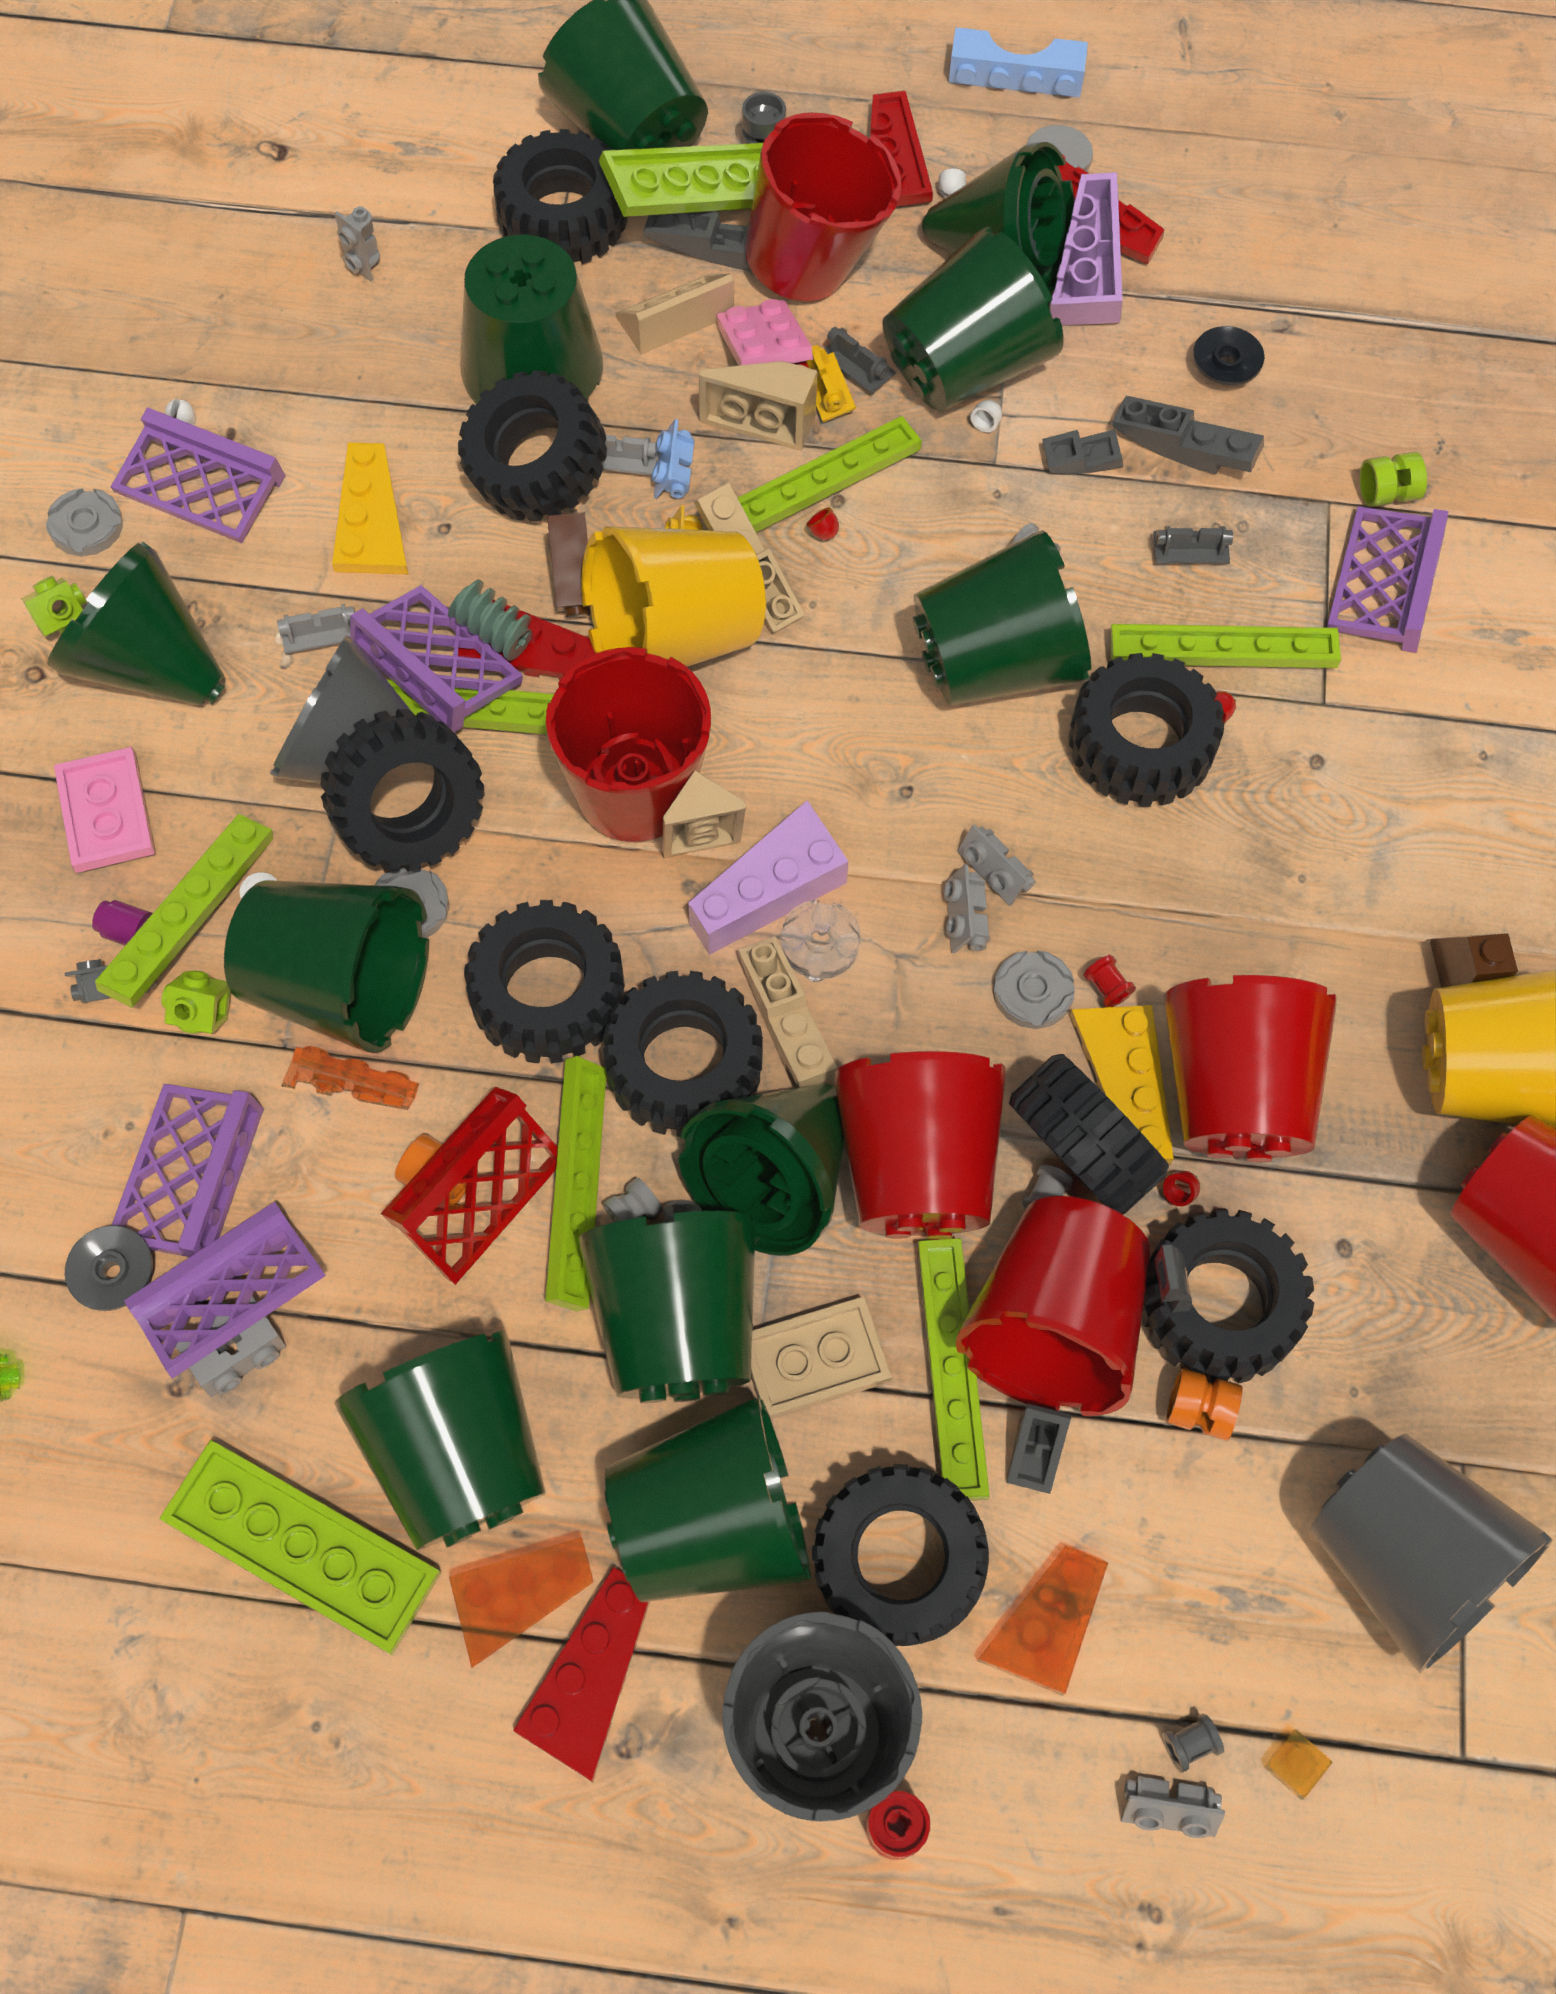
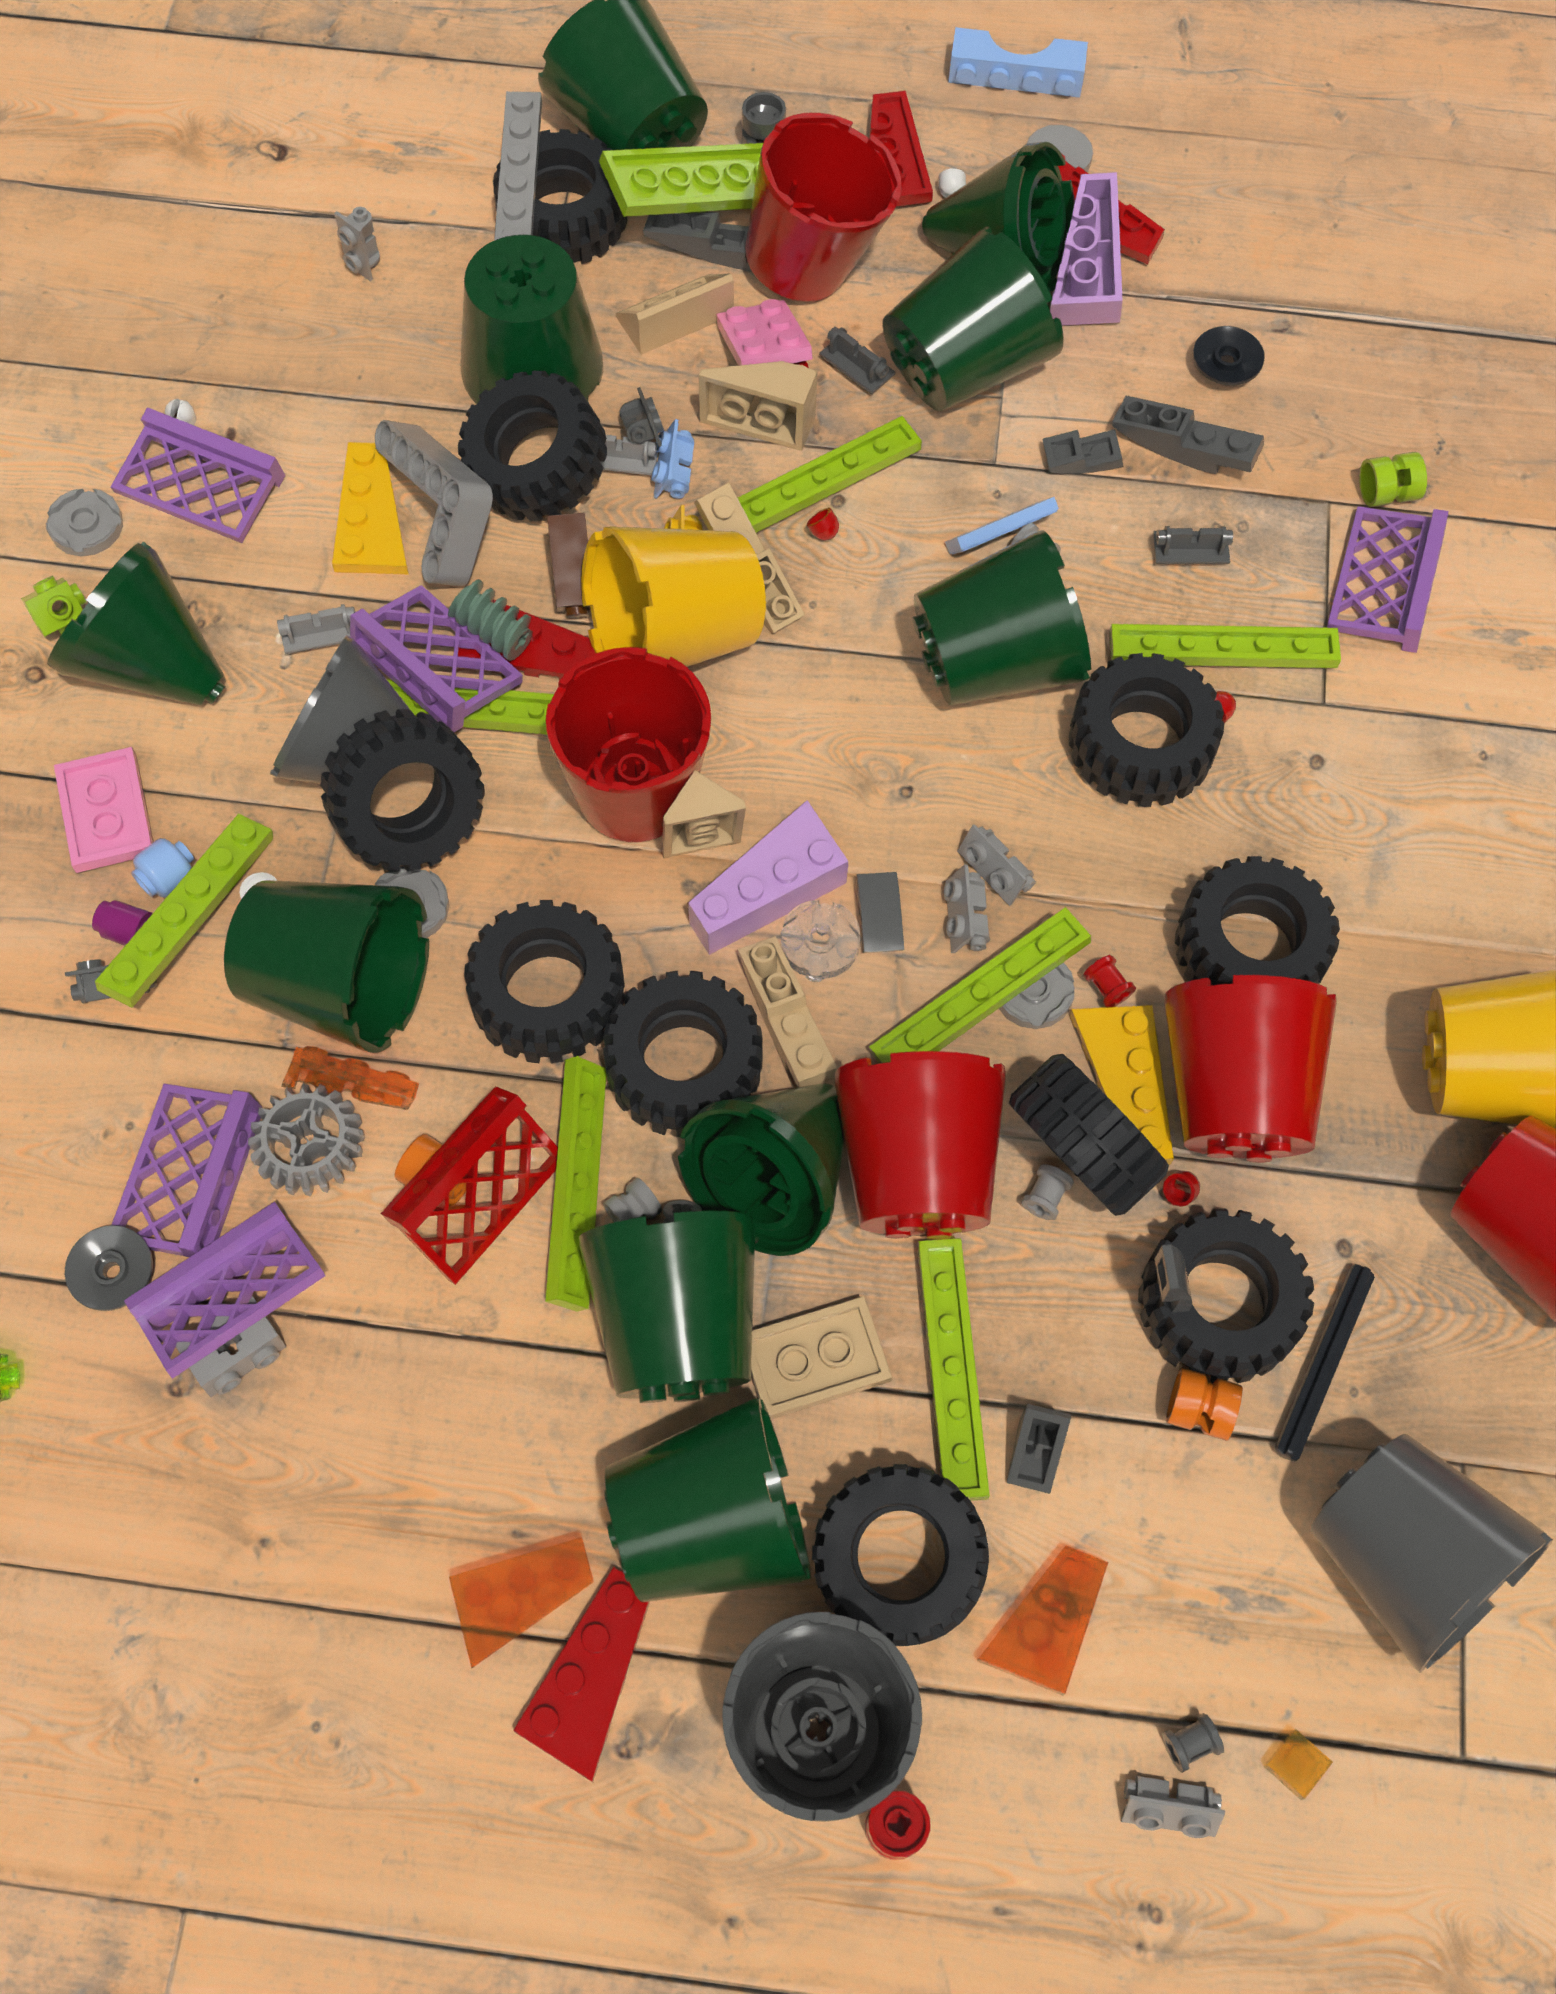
(161, 866): none -> light blue head
(196, 1002): lime brick -> none
(277, 1127): none -> light grey gear
(301, 1547): lime plate -> none
(448, 1440): dark green cone -> none
(460, 493): none -> light grey beam
(518, 164): none -> light grey plate
(641, 419): none -> dark grey hinge
(832, 391): yellow hinge -> none
(880, 912): none -> dark grey slope
(986, 415): white hinge -> none
(986, 988): none -> lime plate
(1002, 526): none -> light blue tile
(1062, 1308): red cone -> none
(1261, 890): none -> black tyre
(1324, 1363): none -> black axle
(1473, 958): reddish brown slope -> none

